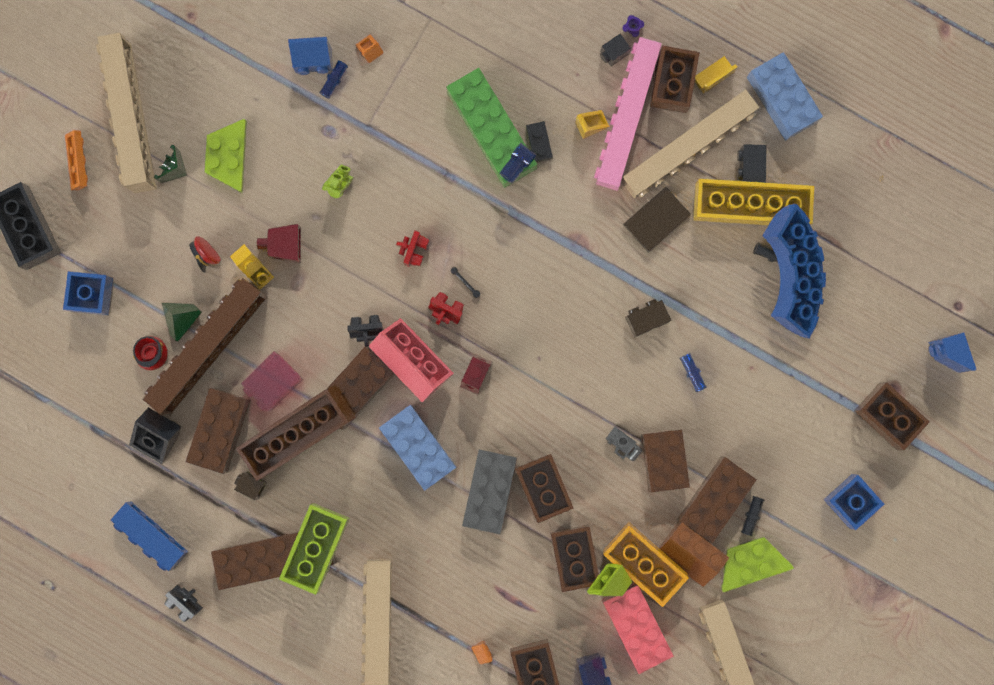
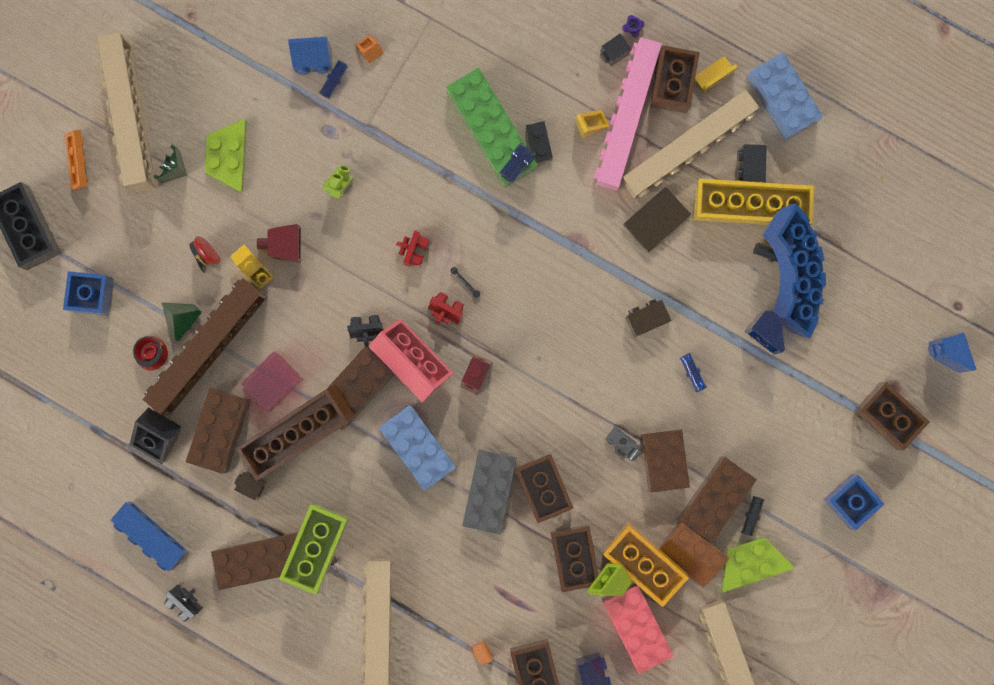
(767, 331): none -> clear blue slope

